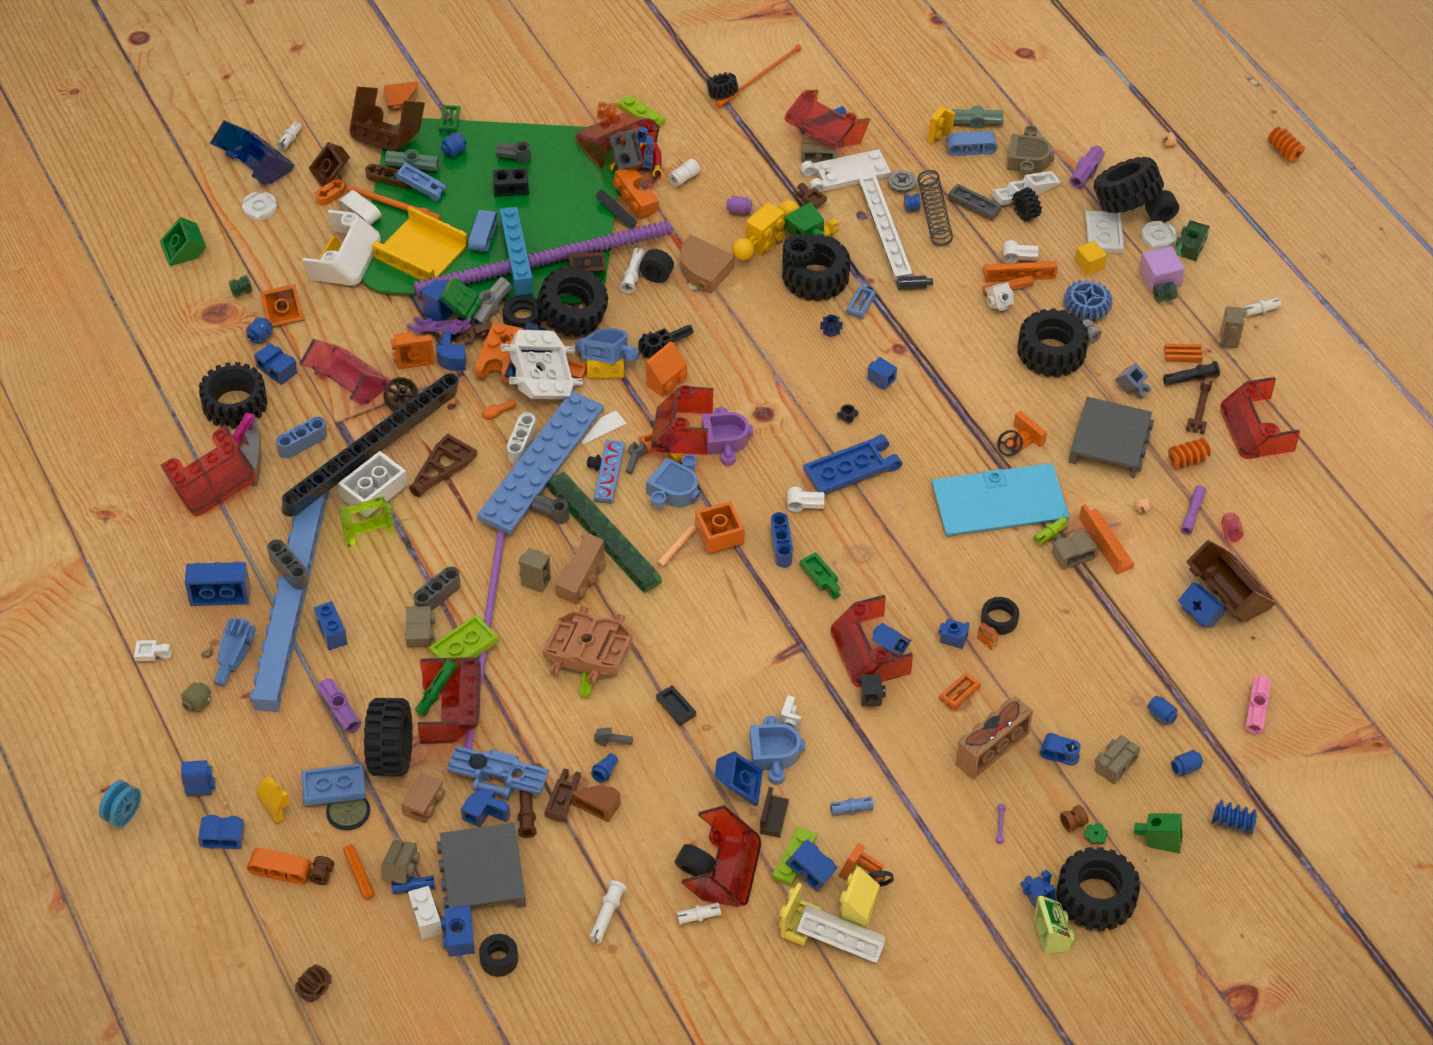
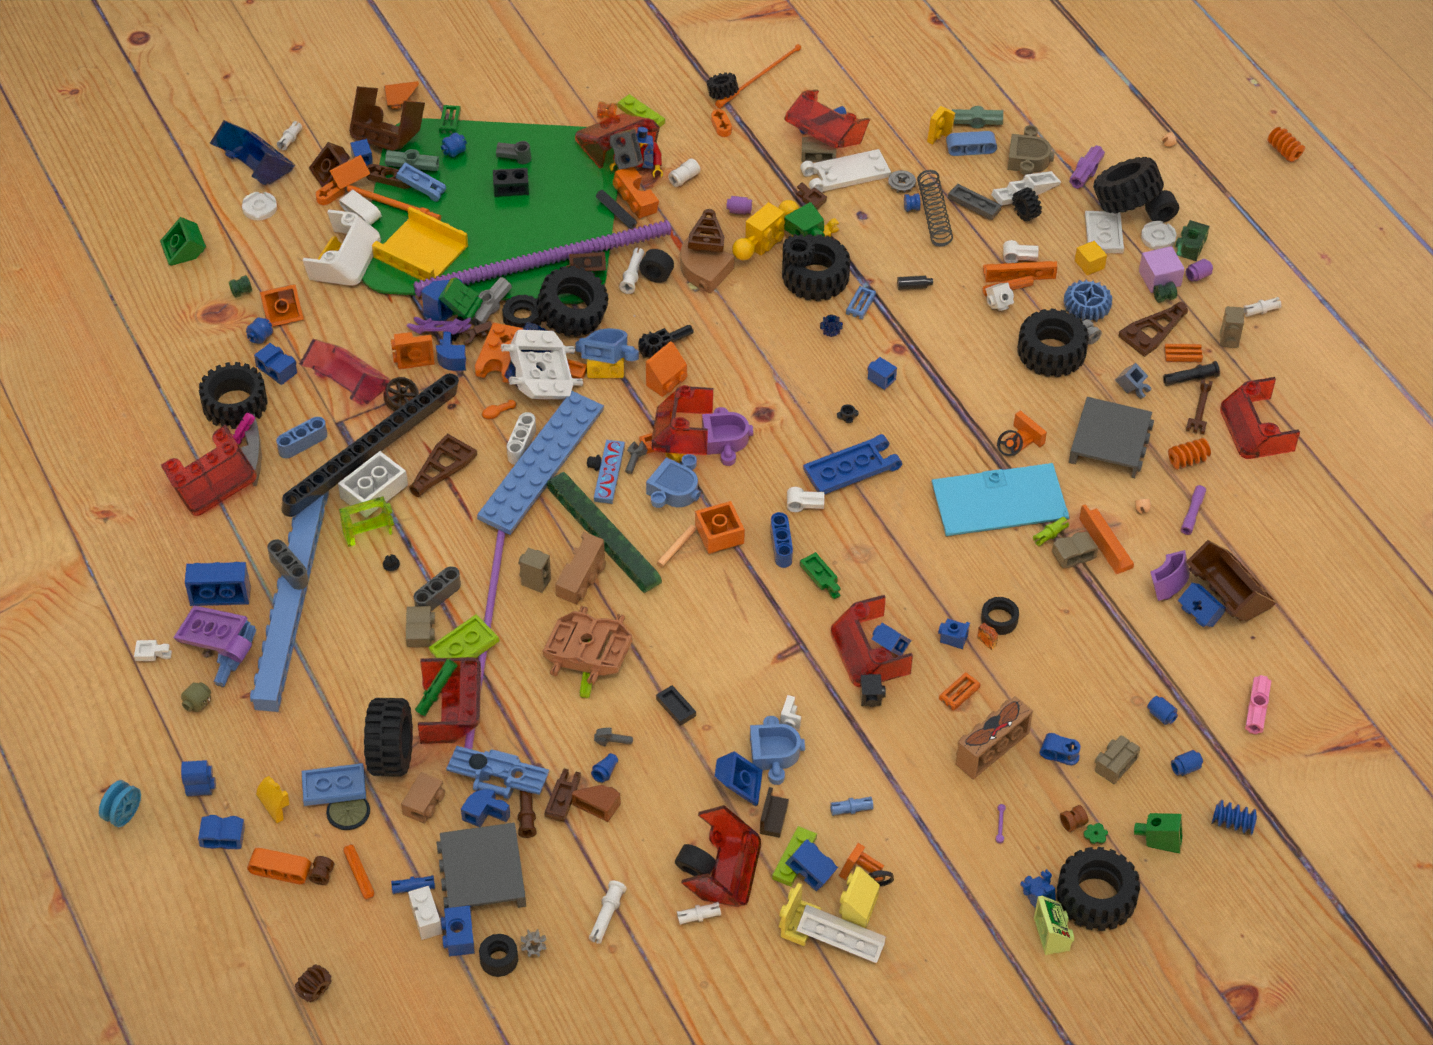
(221, 638): none -> medium lavender hinge
(330, 625): blue brick -> none
(344, 712): medium lavender piece -> none
(350, 172): none -> orange slope
(362, 148): none -> blue brick
(391, 563): none -> black piece
(400, 861): dark tan brick -> none
(482, 231): medium blue beam -> none
(517, 251): dark azure arch -> none
(537, 939): none -> light grey gear
(554, 508): dark grey piece -> none
(604, 425): white sticker -> none
(703, 242): none -> reddish brown plate
(724, 122): none -> orange beam
(885, 227): white plate -> none
(1142, 342): none -> reddish brown plate
(1171, 575): none -> medium lavender brick
(1199, 270): none -> medium lavender brick
(1232, 527): clear pink brick -> none

